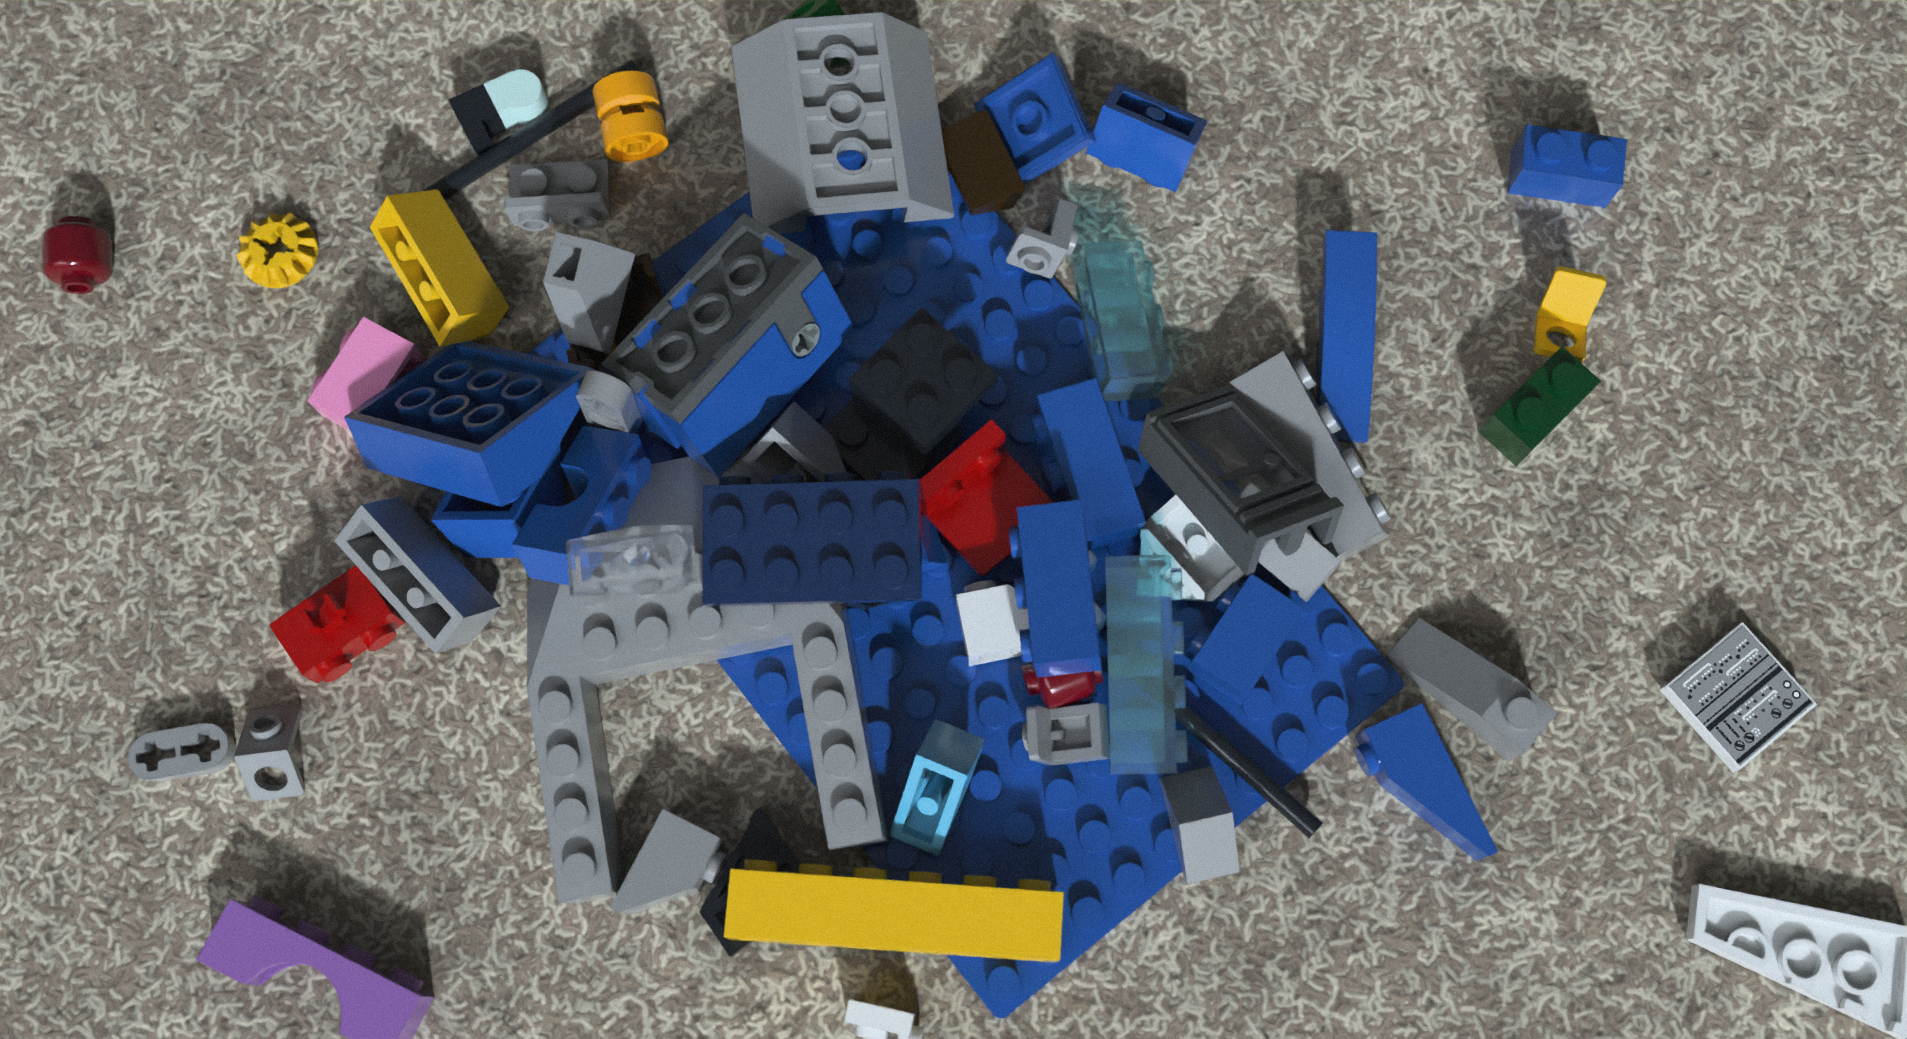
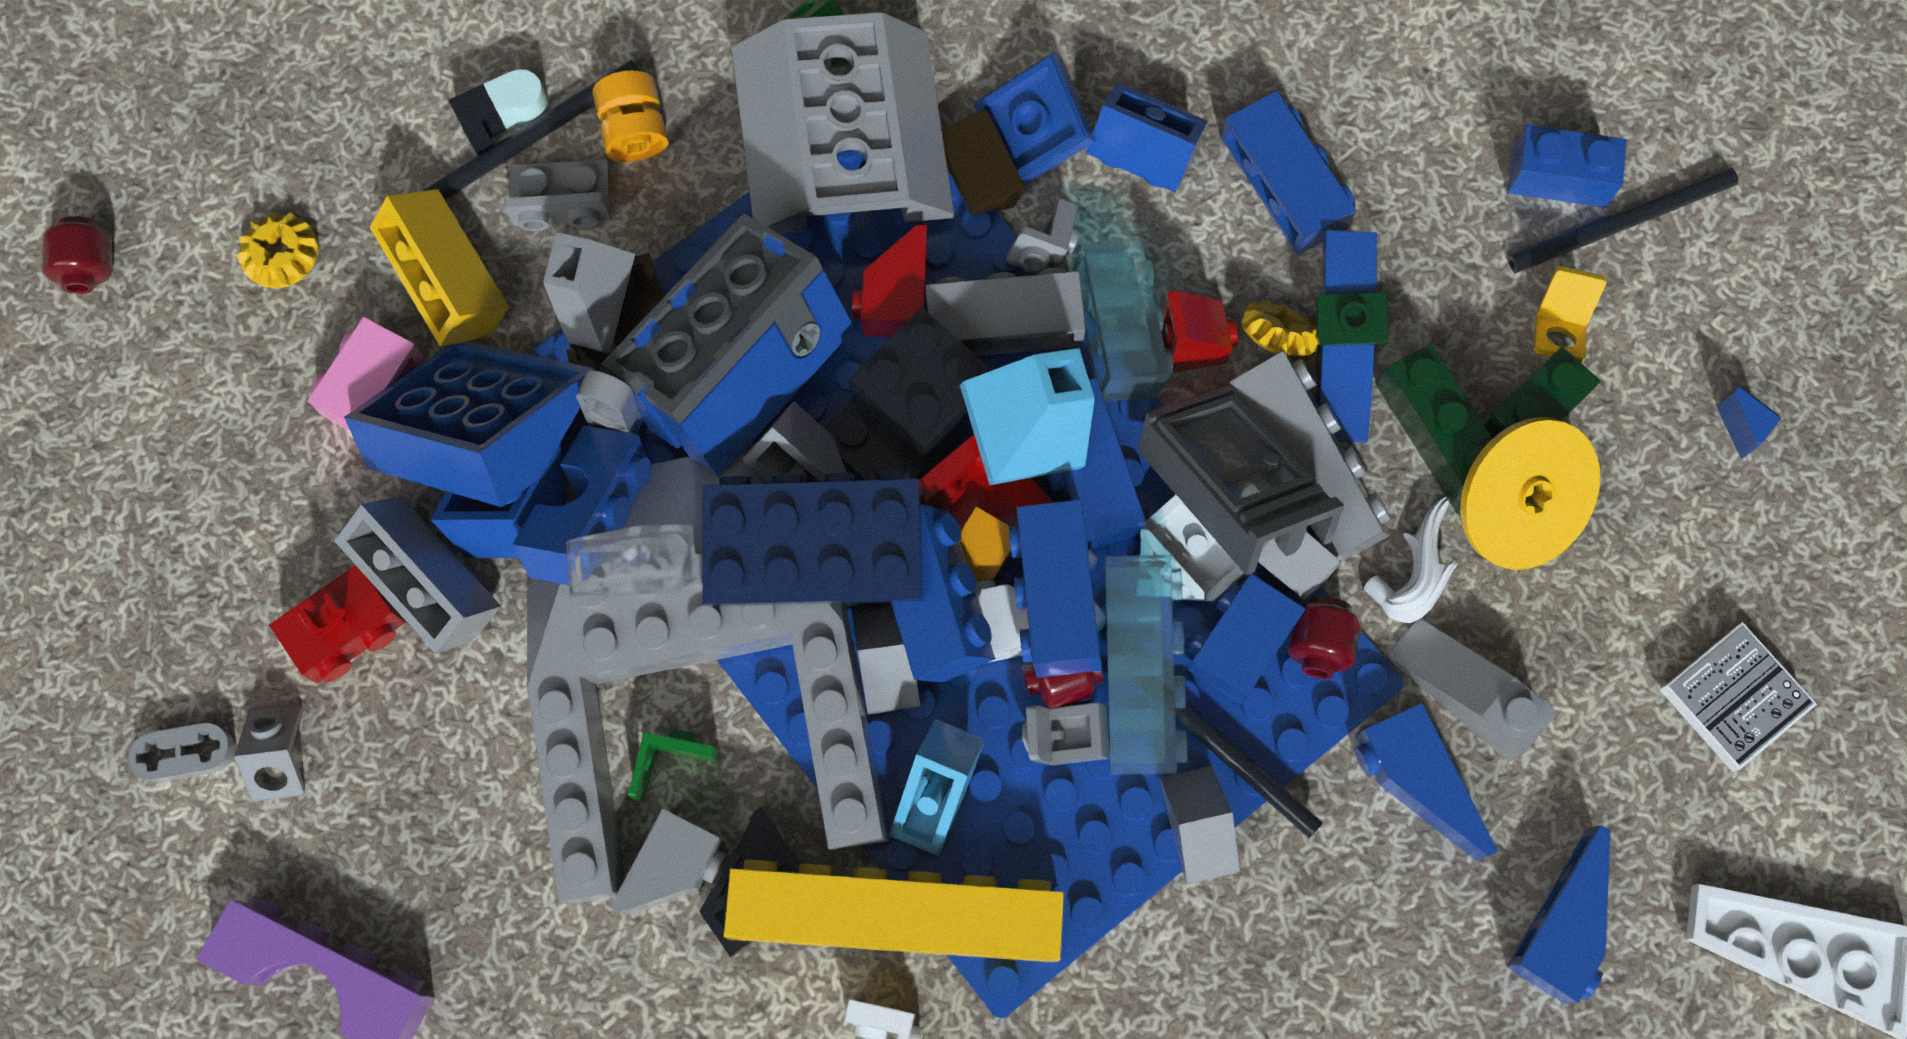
(677, 743): none -> green bracket
(884, 661): none -> light grey slope
(893, 286): none -> red slope
(945, 629): none -> blue brick
(985, 544): none -> light orange slope
(1011, 311): none -> light grey brick
(1031, 416): none -> medium azure slope
(1197, 331): none -> red slope
(1280, 329): none -> yellow gear
(1288, 171): none -> blue brick
(1325, 637): none -> dark red head
(1352, 319): none -> dark green bracket
(1428, 572): none -> white piece
(1435, 417): none -> dark green brick
(1494, 495): none -> yellow piece
(1570, 928): none -> blue slope
(1622, 220): none -> black piece
(1747, 420): none -> blue slope

